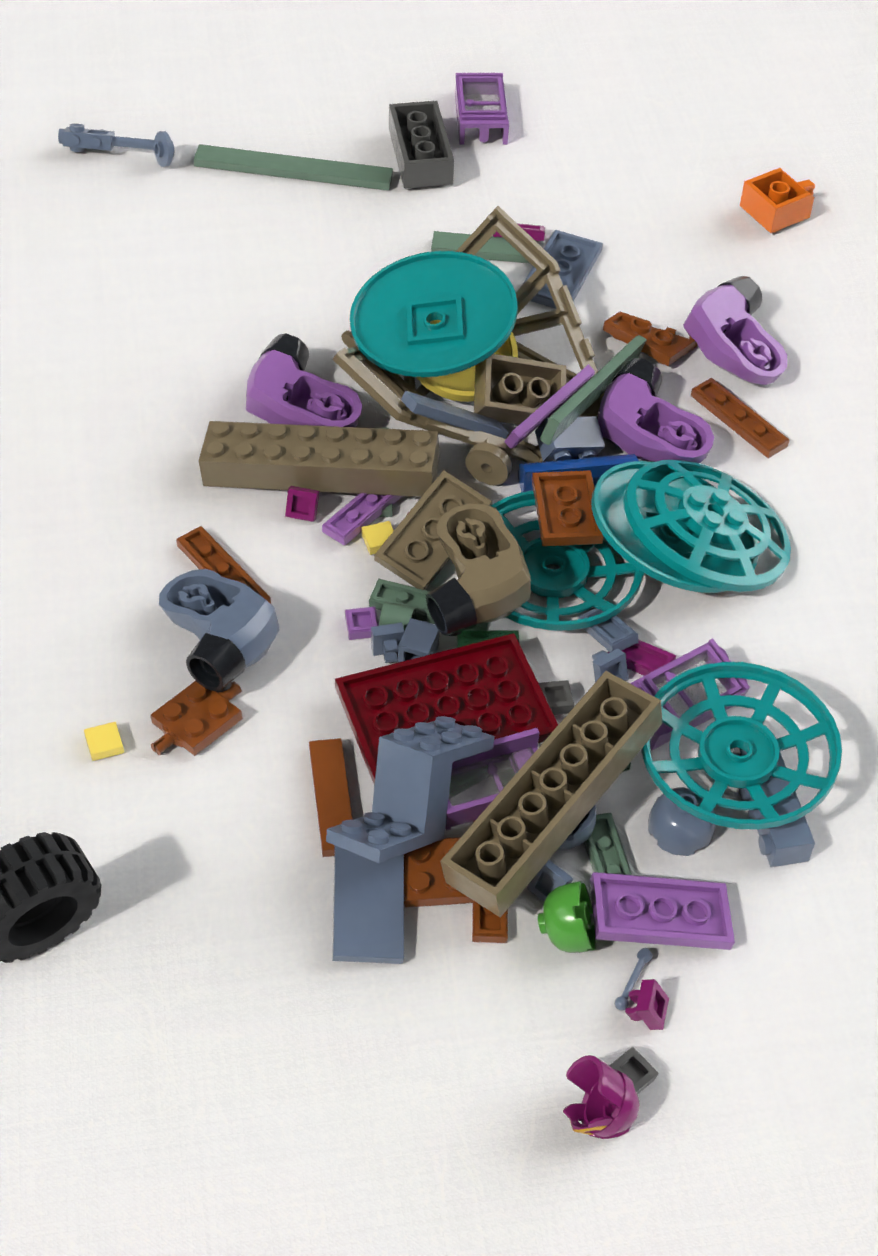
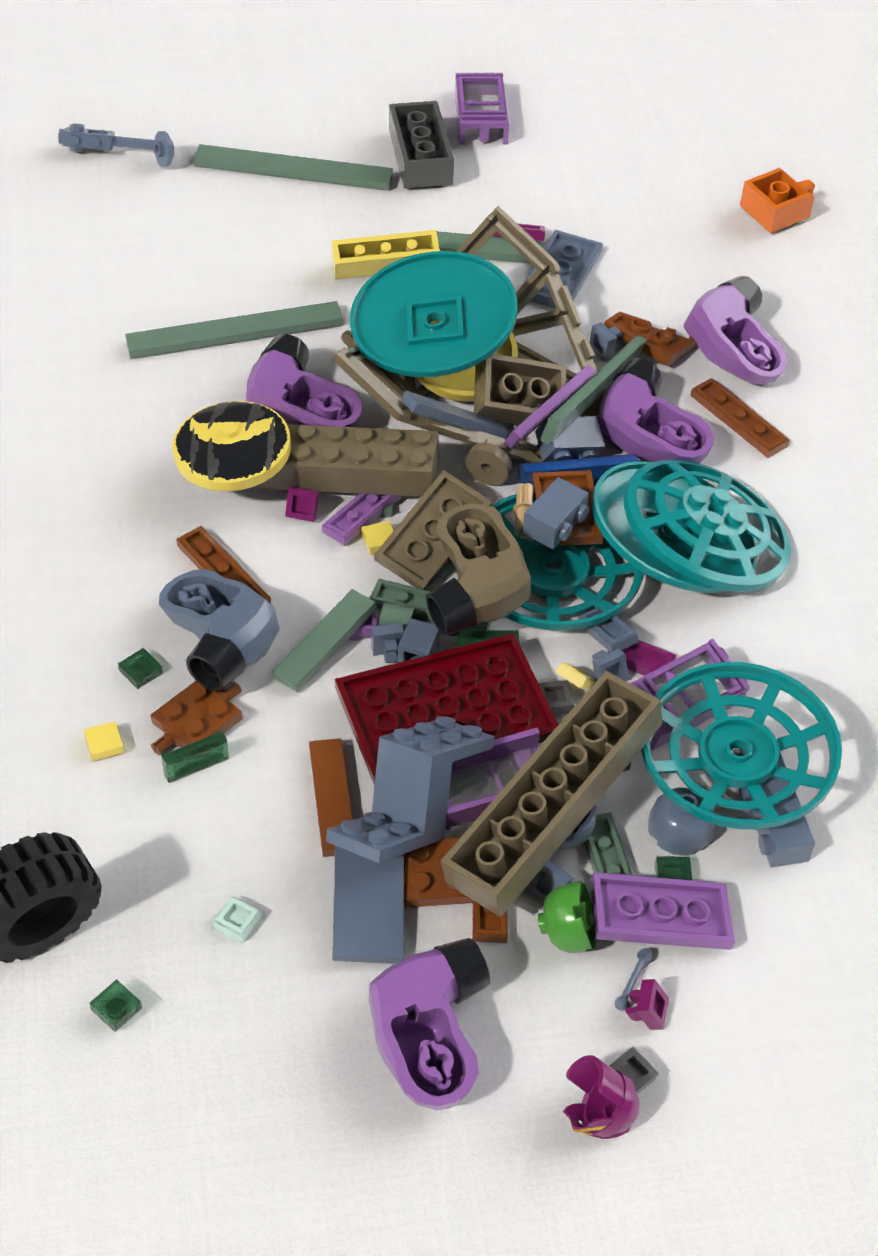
(115, 1005): none -> clear green plate
(140, 668): none -> clear green tile
(195, 757): none -> clear green tile
(231, 446): none -> dish
(233, 329): none -> sand green tile
(237, 919): none -> light aqua tile
(324, 640): none -> sand green tile
(370, 254): none -> light yellow brick
(418, 1026): none -> medium lavender piece
(523, 501): none -> tan axle
(556, 513): none -> sand blue brick
(575, 676): none -> light yellow tile
(604, 340): none -> sand blue tile
(673, 867): none -> clear green tile

